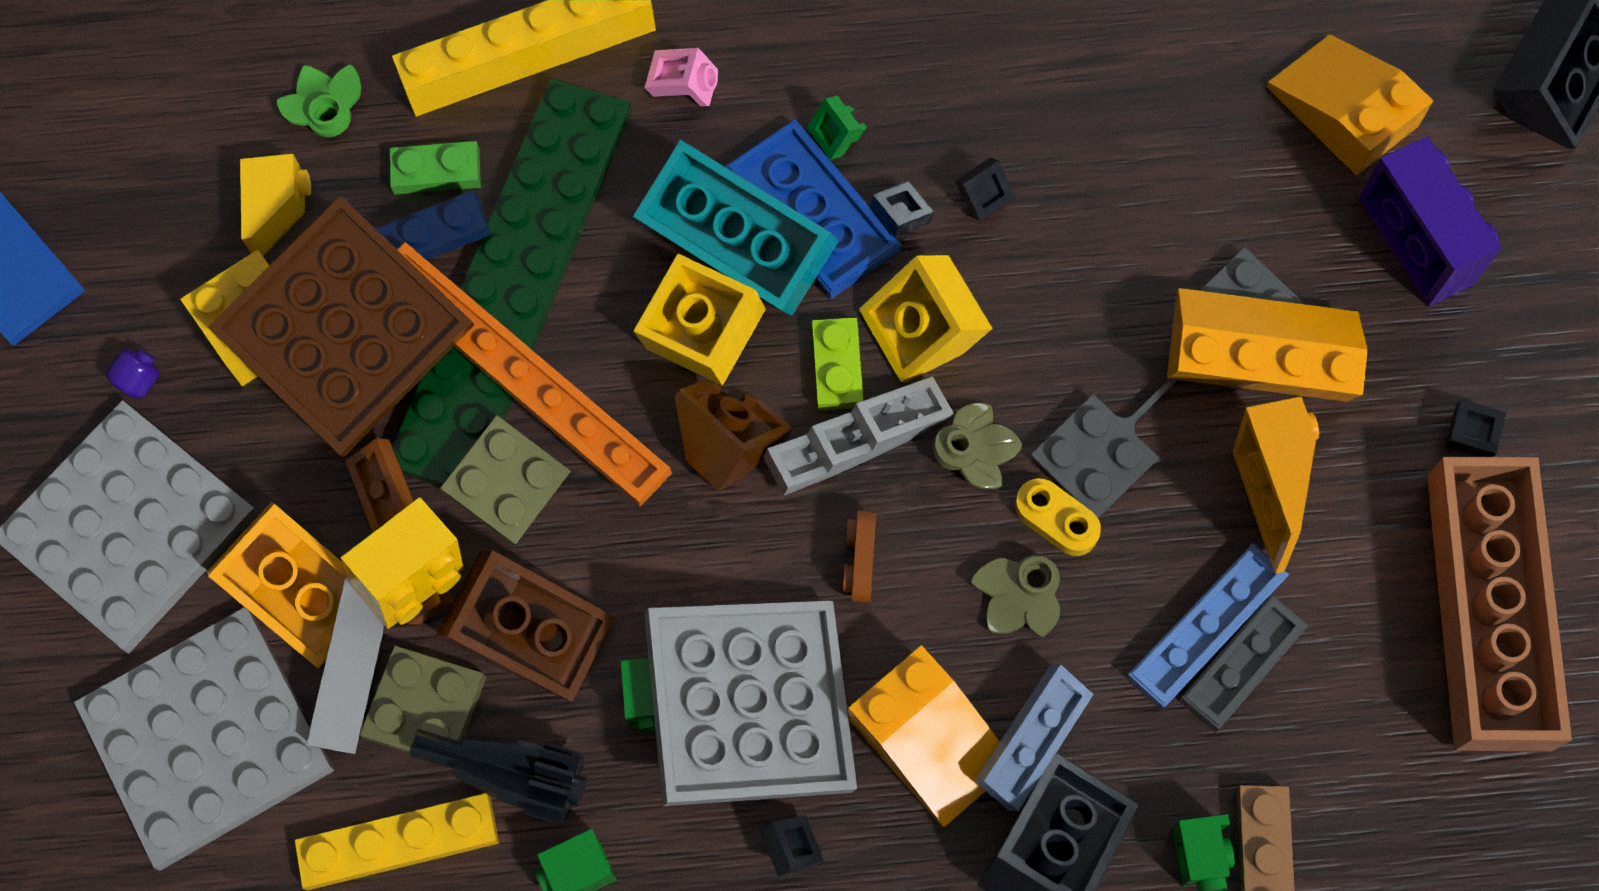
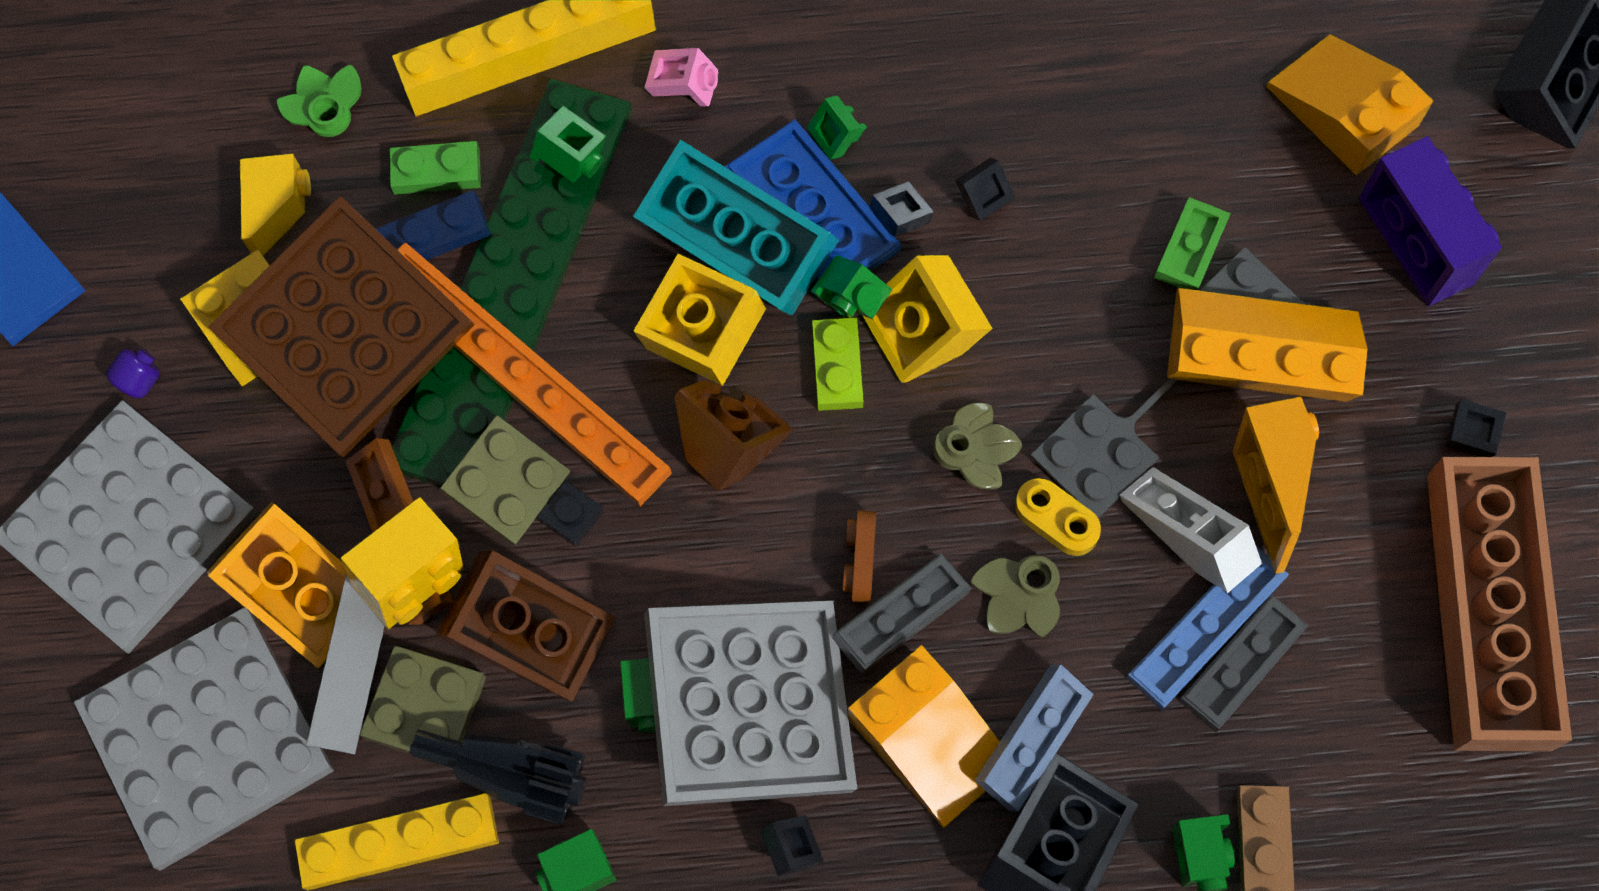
(569, 145): none -> green brick
(570, 514): none -> black plate
(851, 288): none -> green brick
(858, 436): light grey slope -> none
(901, 613): none -> dark grey tile
(1192, 245): none -> bright green plate
(1194, 528): none -> white slope

